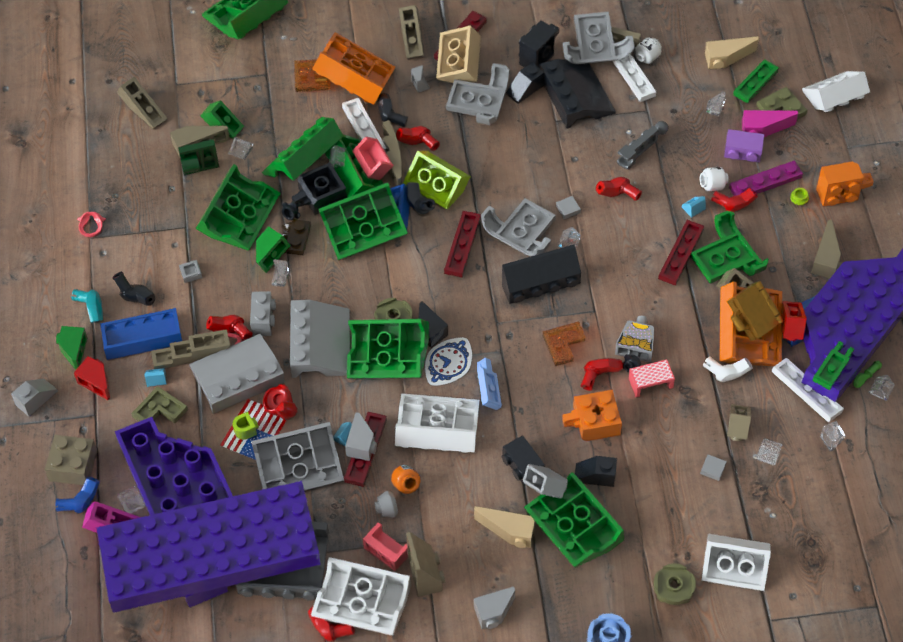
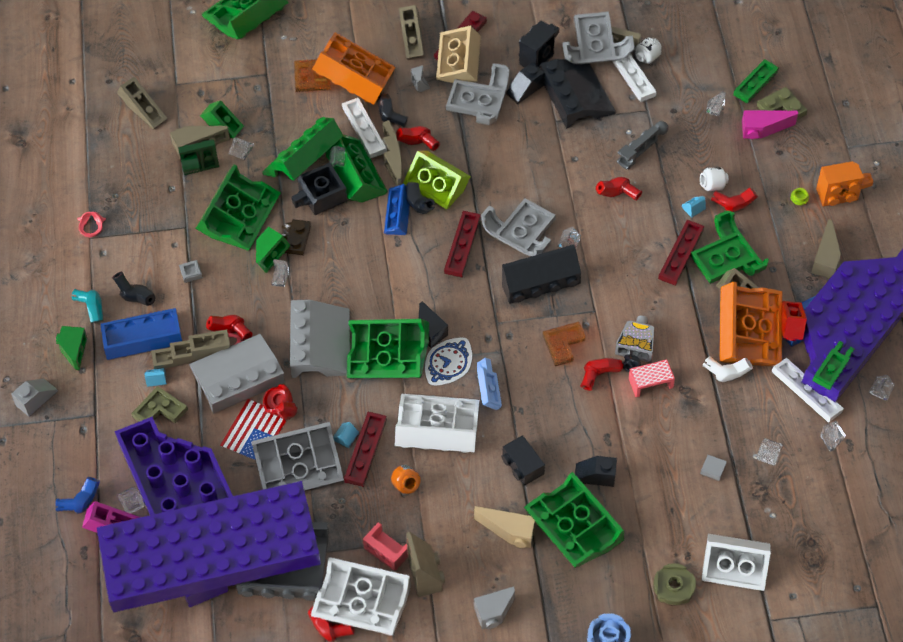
(70, 459): dark tan brick -> none
(93, 376): red slope -> none
(245, 426): lime plate -> none
(262, 313): light grey brick -> none
(290, 210): black plate -> none
(360, 440): light grey slope -> none
(363, 221): green piece -> none
(372, 158): coral panel -> none
(386, 505): light grey cone -> none
(393, 306): olive plate -> none
(545, 481): light grey brick -> none
(568, 207): light grey tile -> none
(595, 416): orange hinge -> none
(726, 52): tan slope -> none
(739, 422): dark tan slope -> none
(744, 145): medium lavender brick -> none
(754, 311): pearl gold piece -> none
(768, 179): magenta plate -> none
(837, 90): white slope -> none
(868, 373): bright green piece -> none

